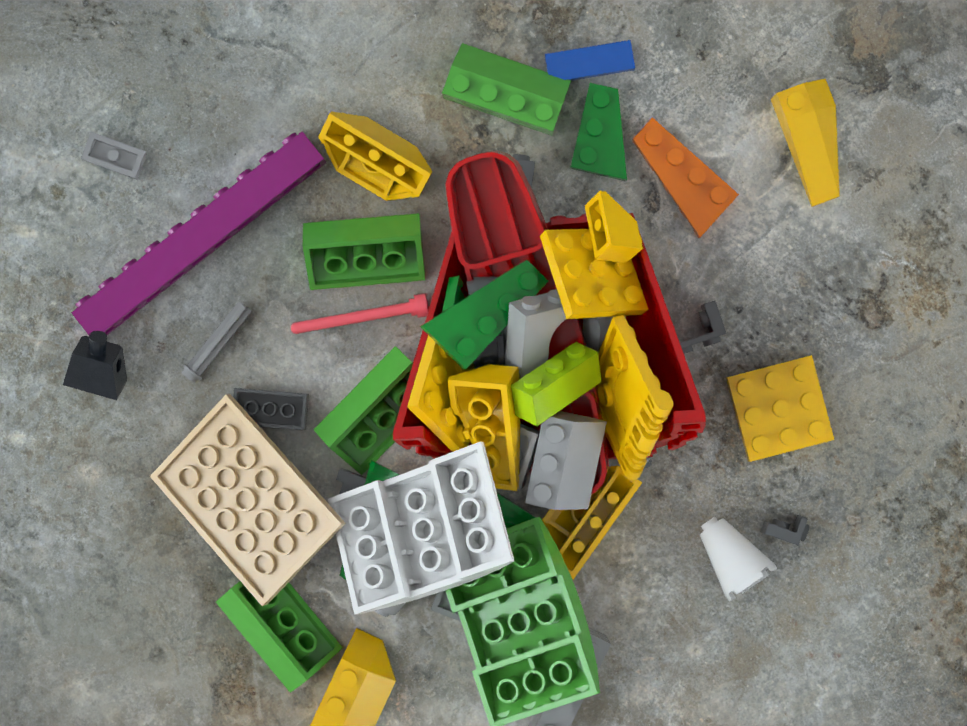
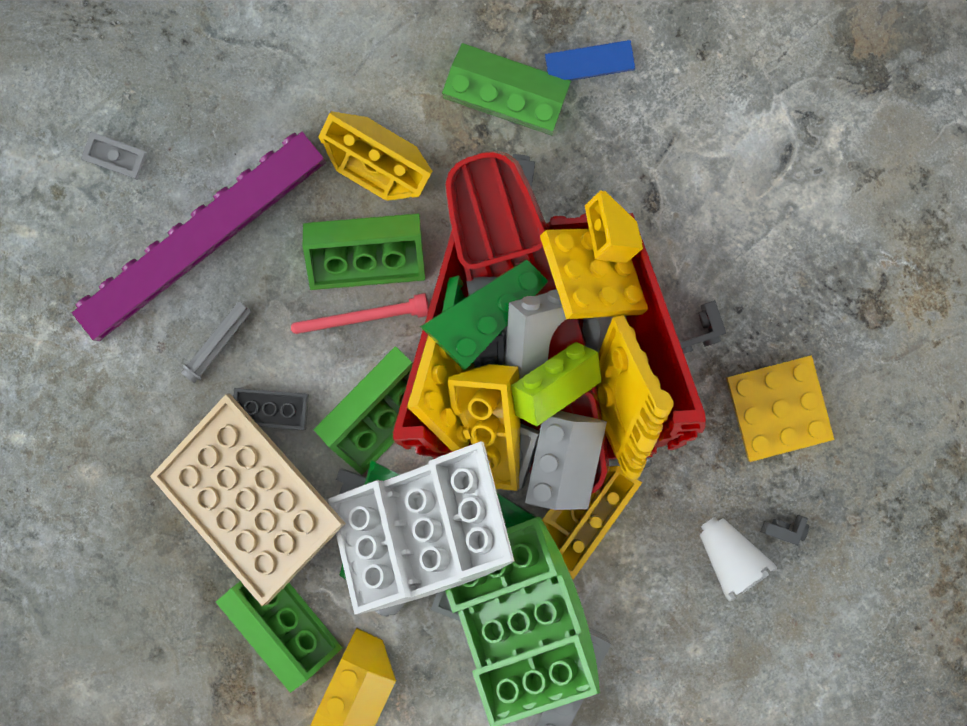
(97, 366): black torso -> none
(600, 135): green wing -> none
(692, 184): orange wing -> none
(810, 130): yellow wedge -> none

